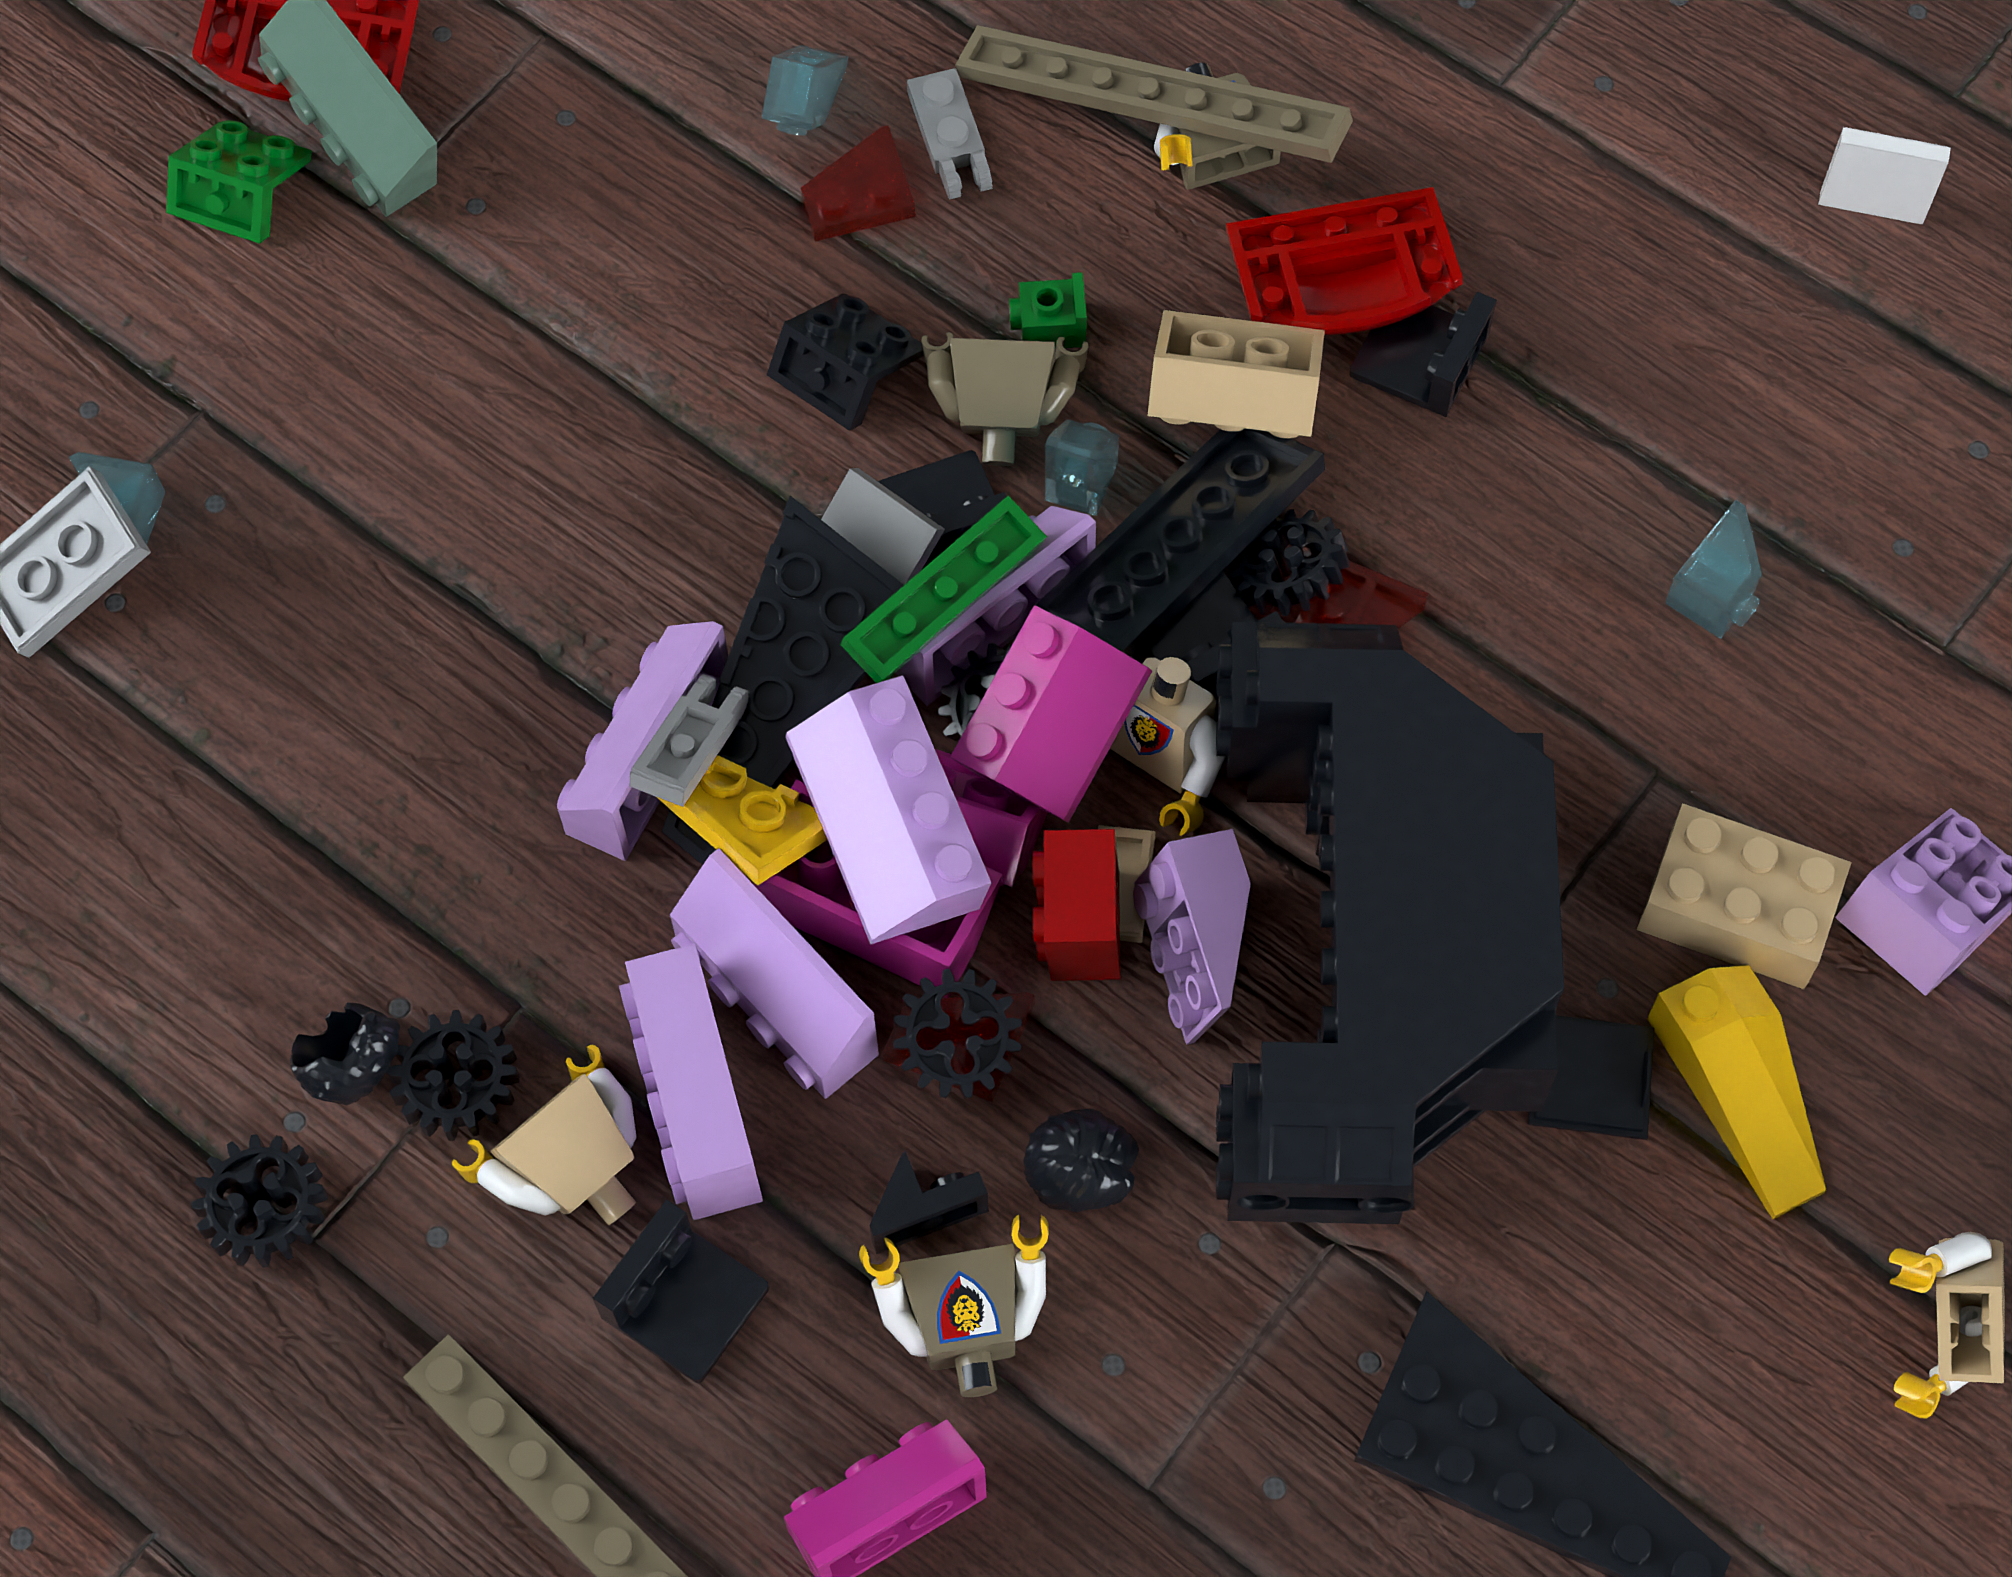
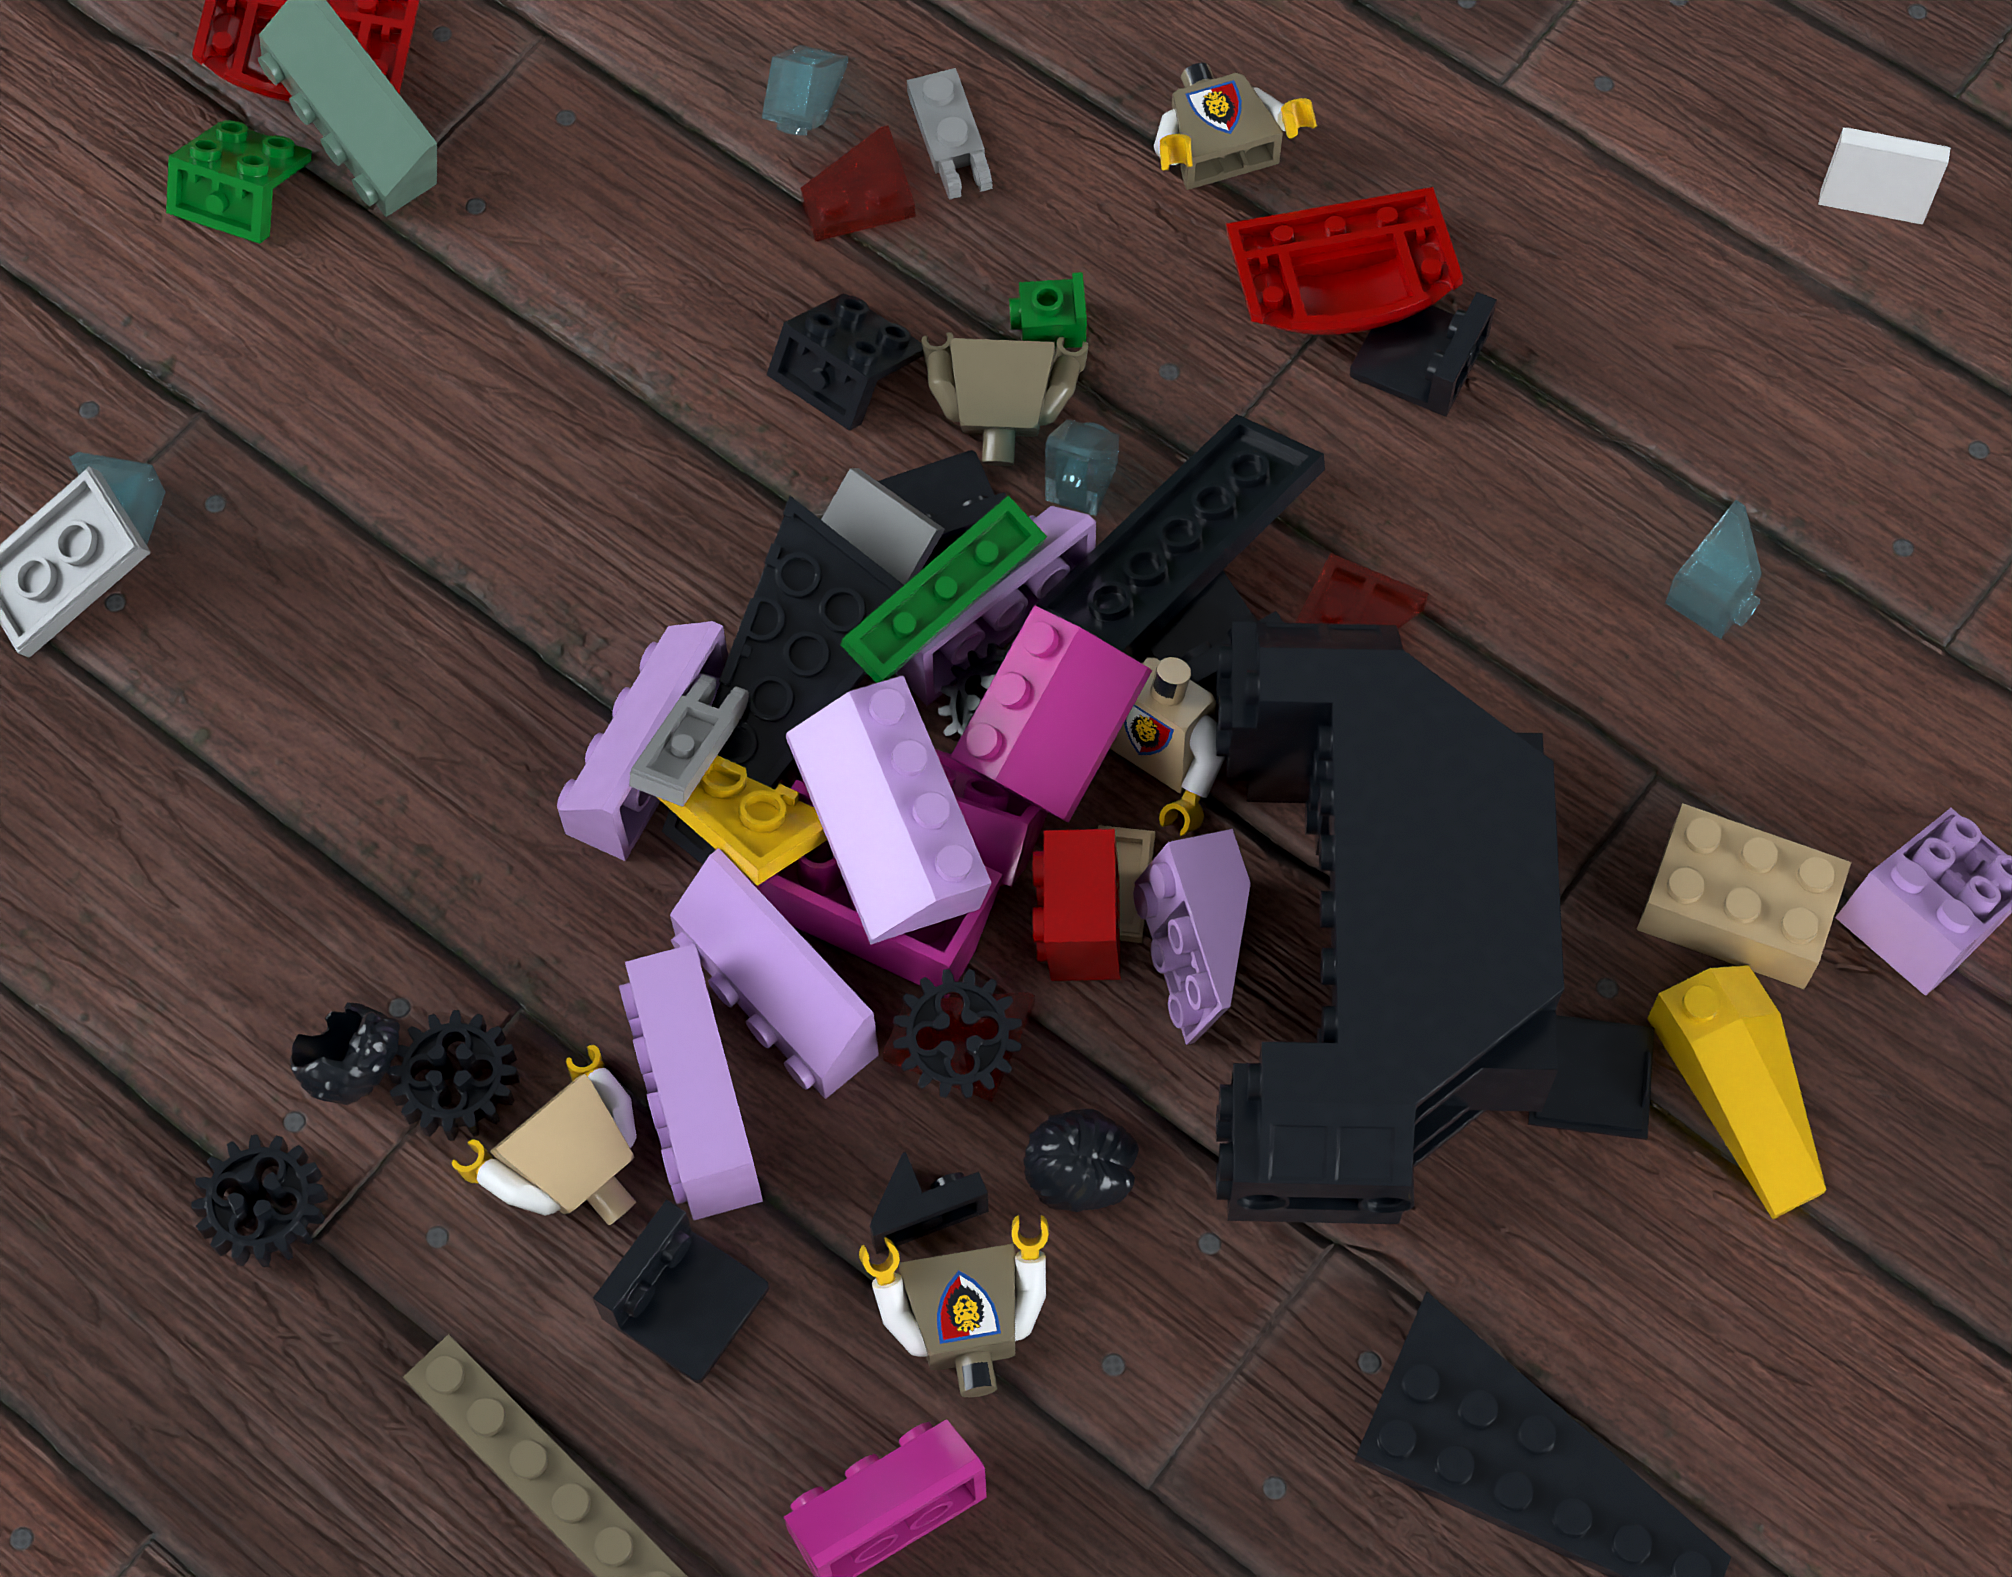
(1155, 93): dark tan plate -> none
(1236, 374): tan brick -> none
(1312, 561): black gear -> none
(1968, 1316): torso -> none

